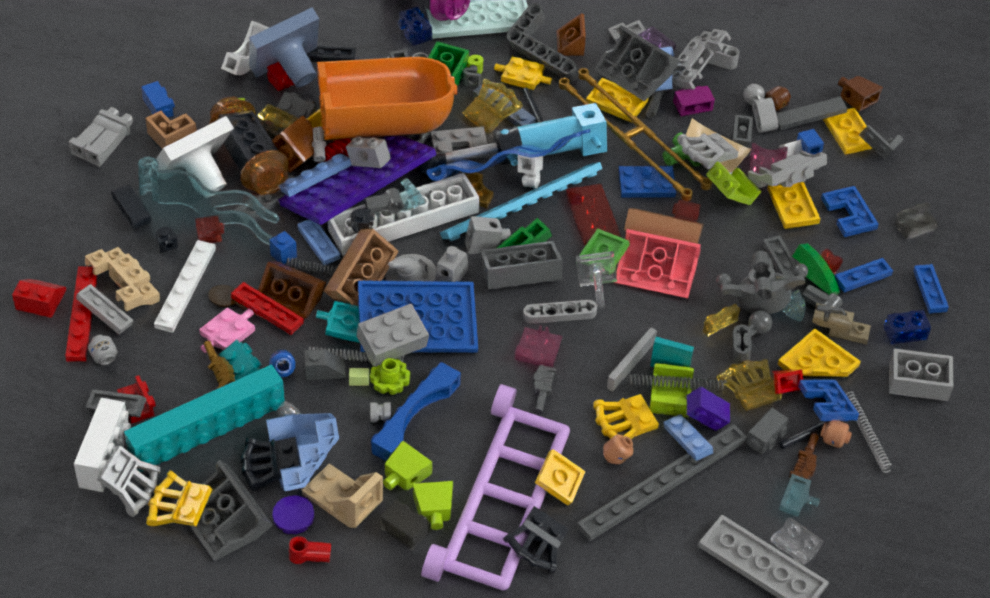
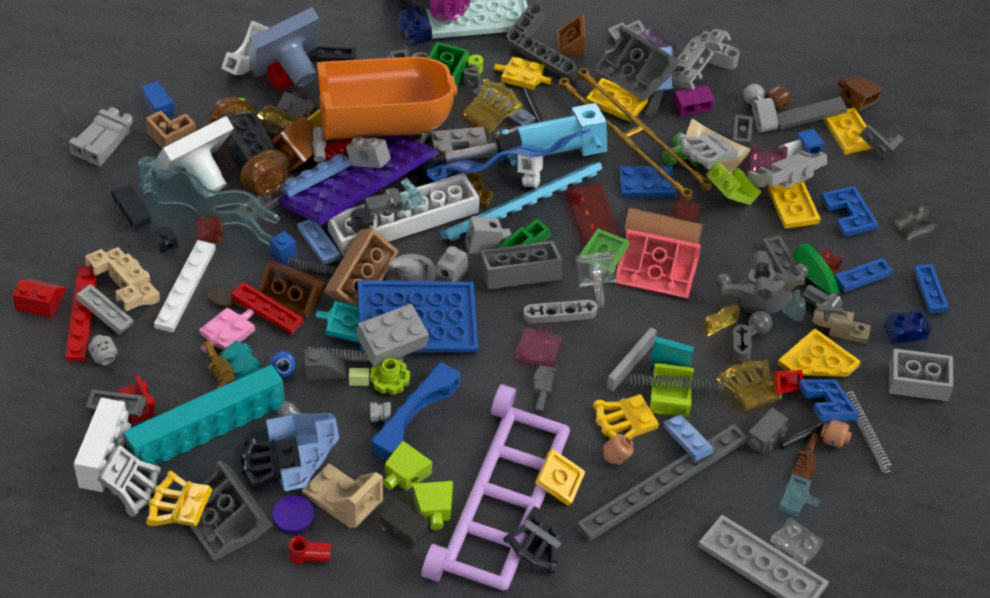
(708, 408): dark purple brick -> none

